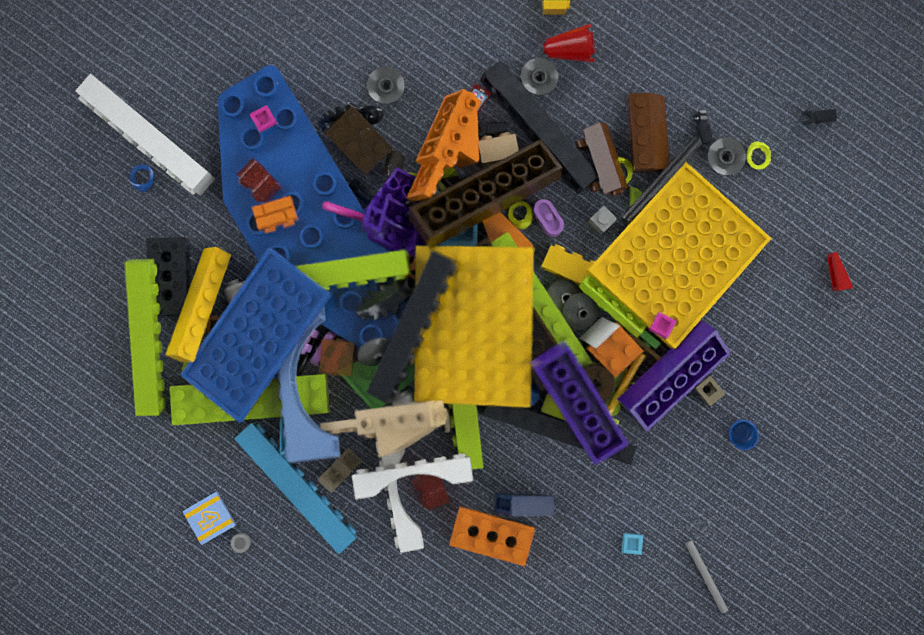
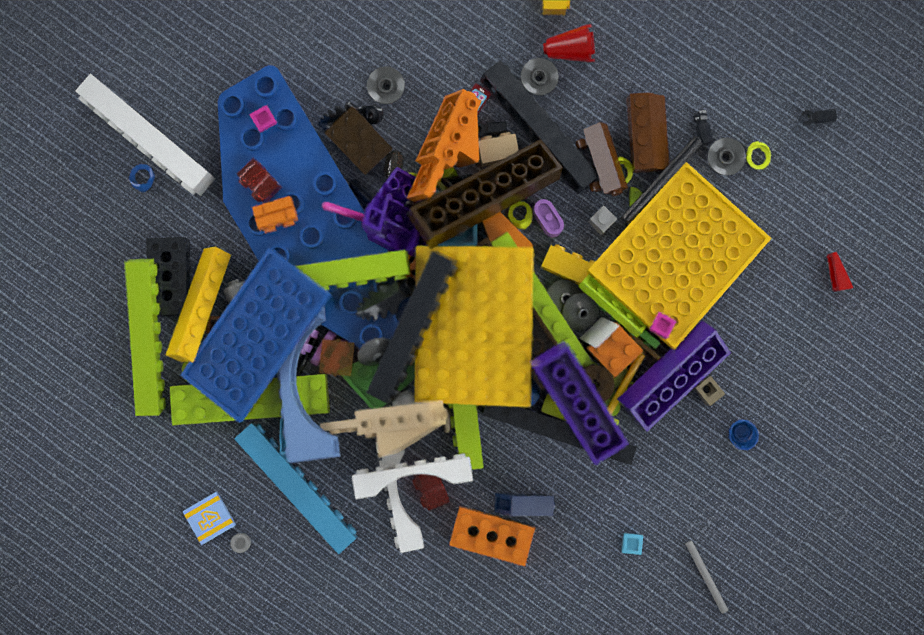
(339, 470): dark tan slope -> none

